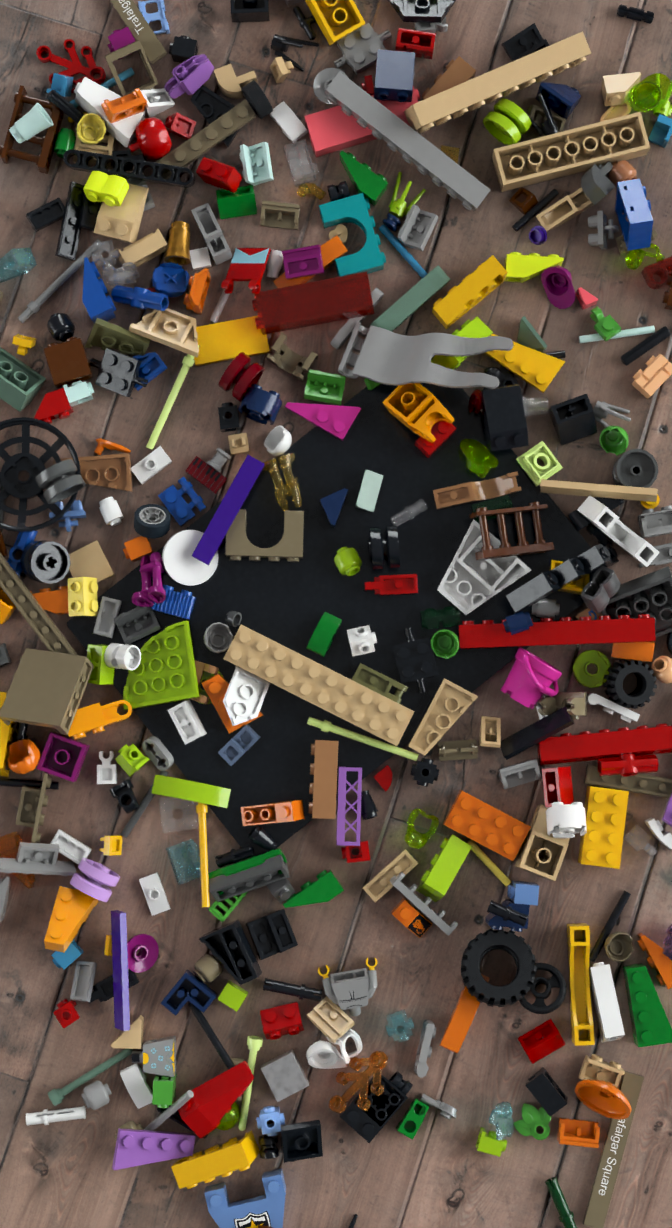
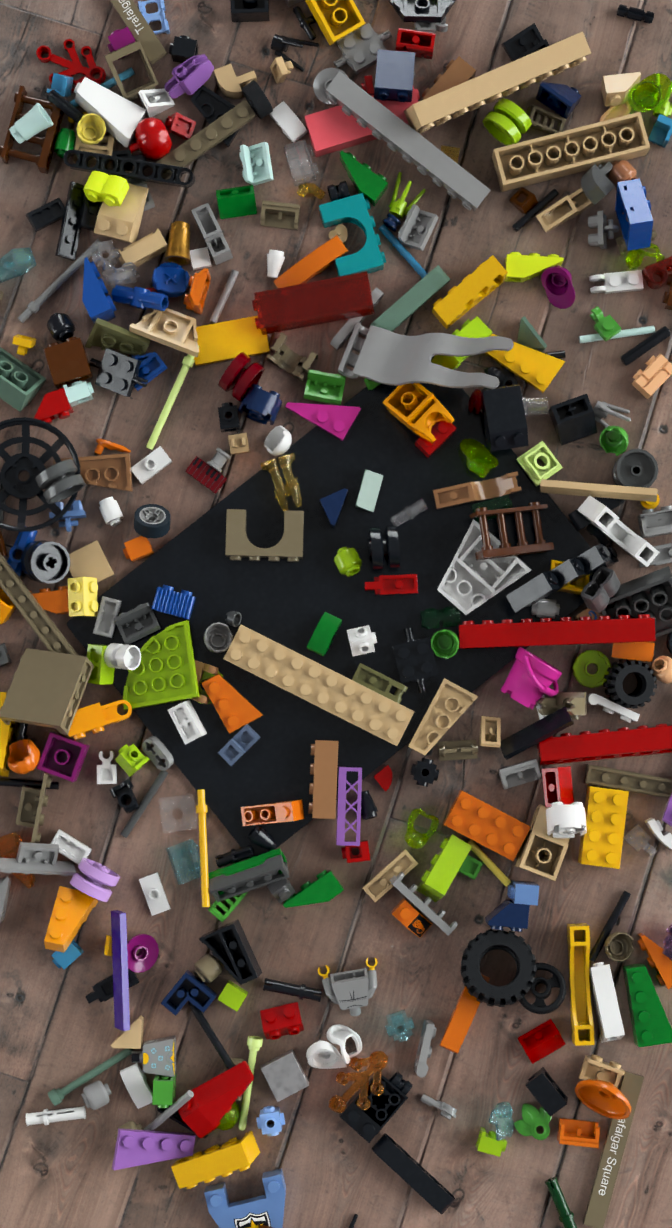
(66, 1013): red bracket -> none
(83, 981): light grey tile -> none
(112, 845): yellow tile -> none
(124, 106): orange hinge -> none
(150, 567): magenta piece -> none
(177, 505): blue plate -> none
(179, 561): white piece -> none
(191, 791): lime slope -> none
(219, 174): red brick -> none
(228, 510): dark purple tile -> none
(244, 696): white tile -> none
(247, 265): red flag -> none
(268, 1146): black wheel -> none
(271, 934): black slope -> none
(301, 1141): black plate -> none
(303, 262): magenta plate -> none
(326, 726): yellowish green bar -> none
(330, 1019): tan plate -> none
(413, 1118): green leg -> none
(413, 1173): none -> black beam
(471, 867): none -> bright green tile
(507, 913): black pin -> none
(518, 622): dark blue brick -> none
(538, 235): dark purple plate -> none
(548, 126): black plant -> none
(585, 298): coral slope -> none
(618, 282): none -> white hinge
(627, 765): red piece -> none

